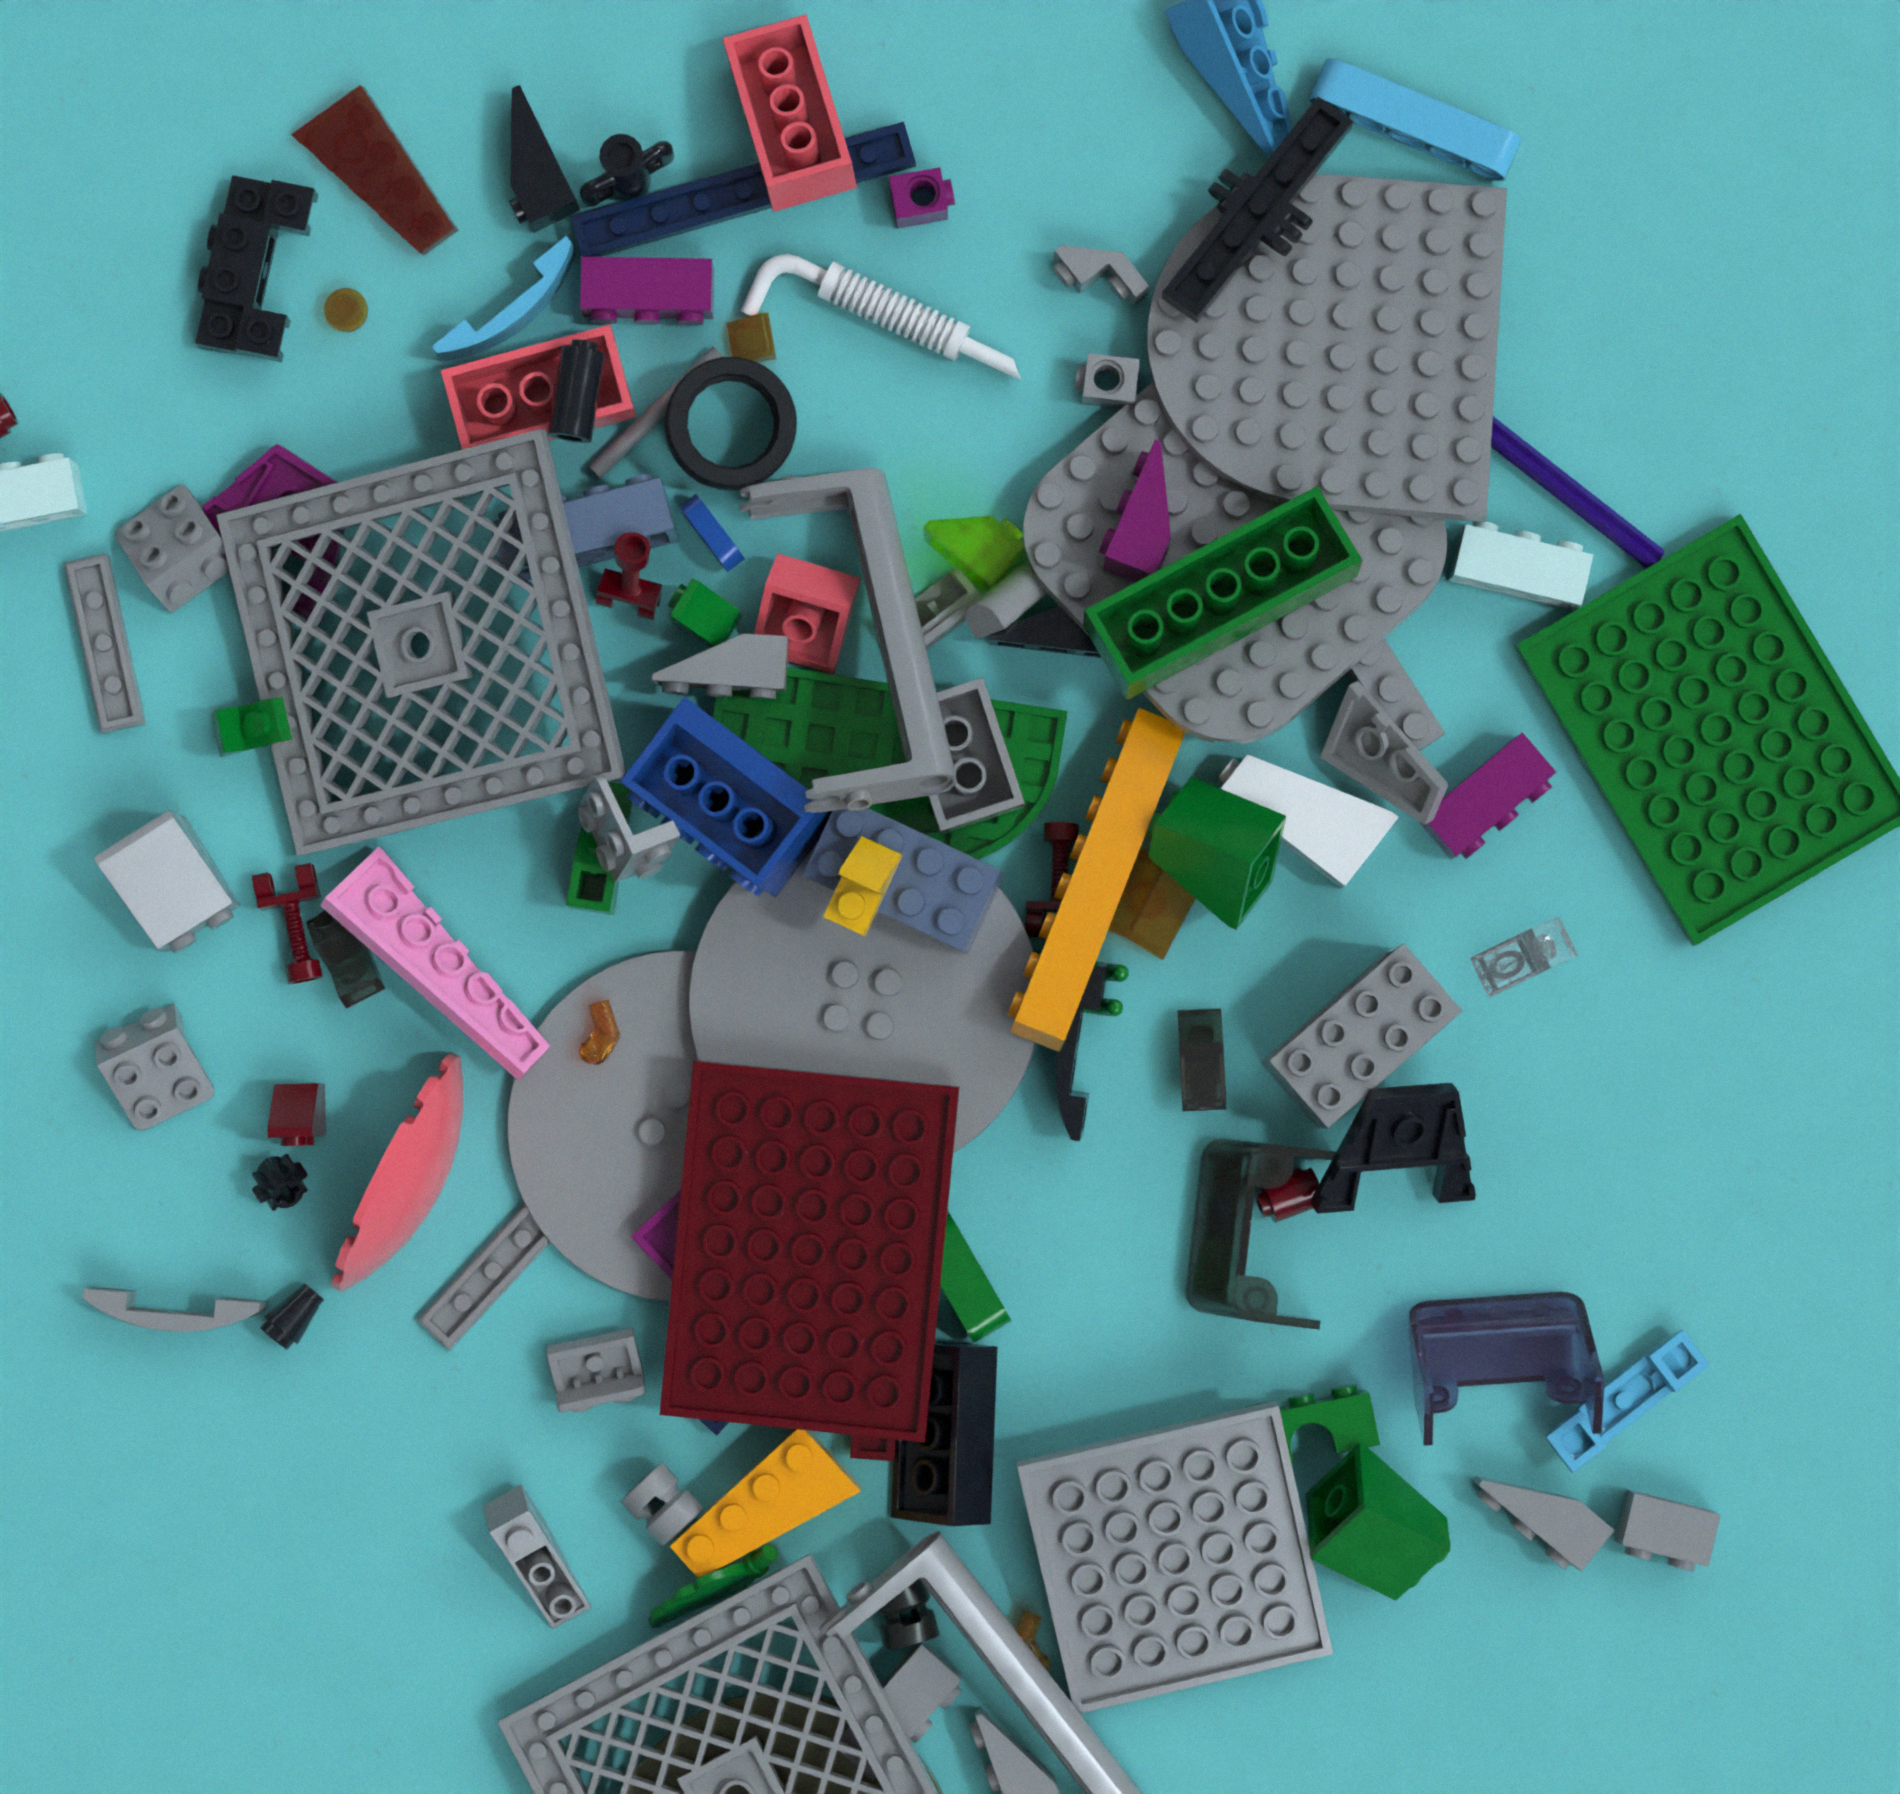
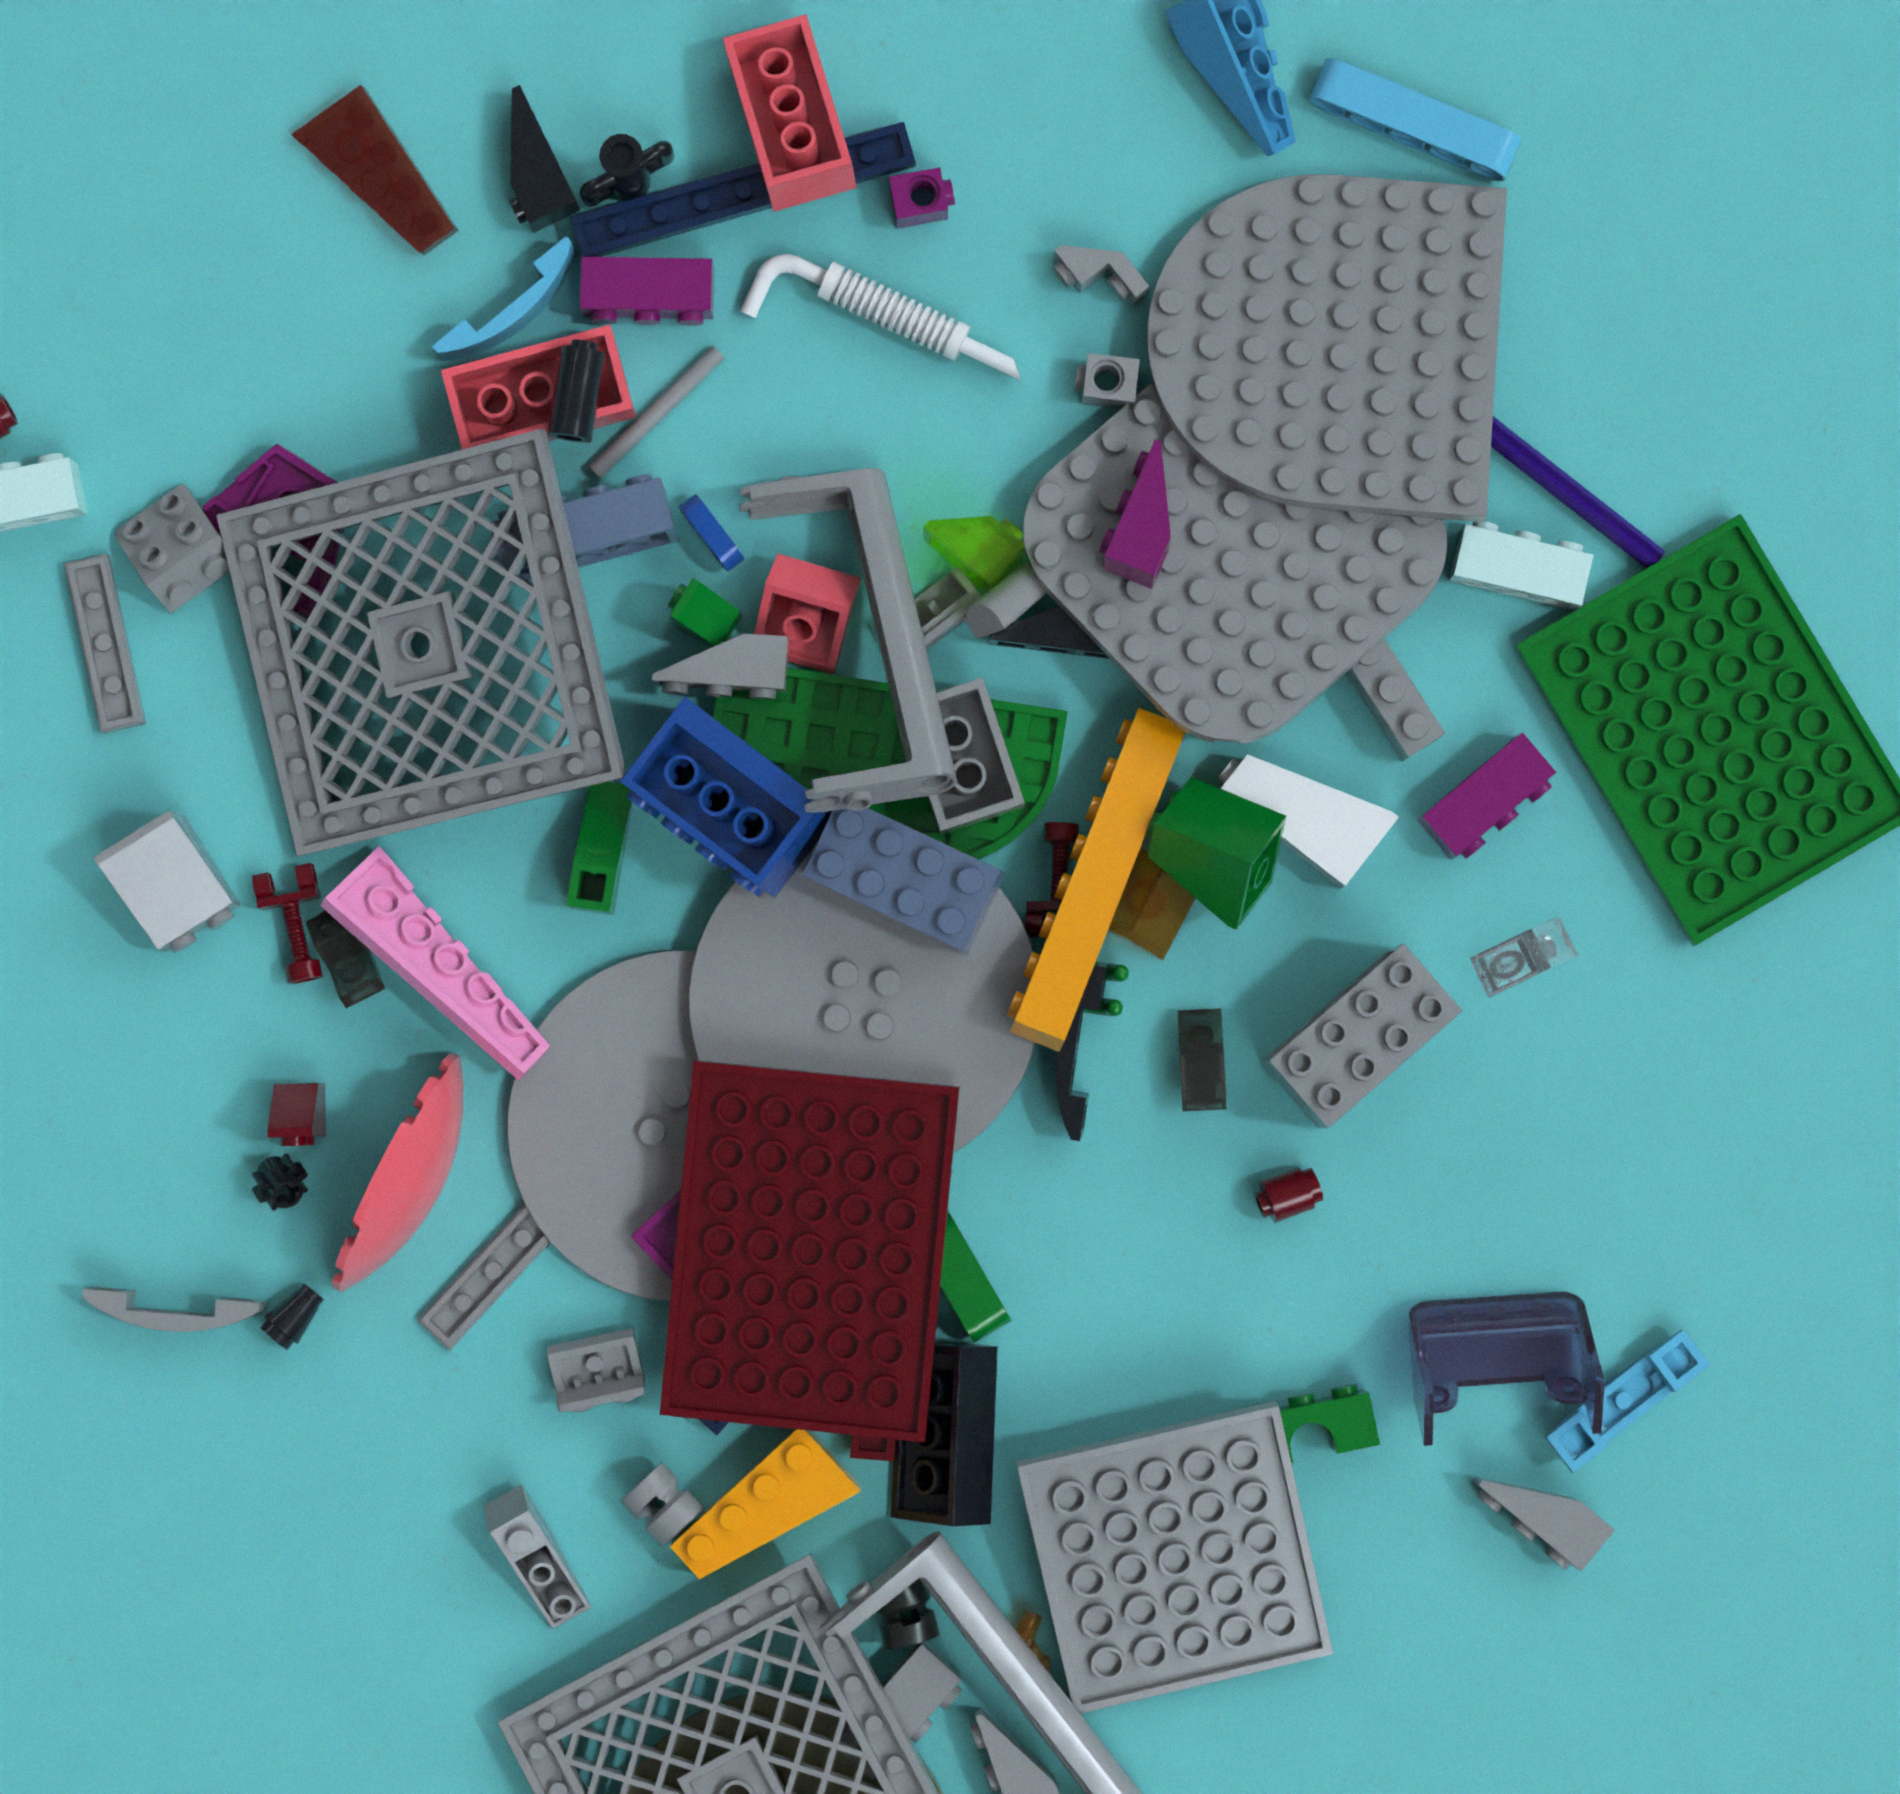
(152, 1068): light grey bracket -> none
(241, 264): black bracket -> none
(251, 726): green slope -> none
(346, 310): clear orange plate -> none
(603, 1037): clear orange arm -> none
(617, 846): light grey bracket -> none
(631, 555): dark red bar -> none
(714, 1586): green animal -> none
(752, 338): clear orange slope -> none
(755, 376): black tyre -> none
(862, 885): yellow slope -> none
(1222, 592): green brick -> none
(1222, 1230): clear smoke windscreen -> none
(1257, 210): black hinge -> none
(1374, 1525): green slope -> none
(1381, 757): light grey wing -> none
(1400, 1131): black wing -> none
(1667, 1529): light grey brick -> none

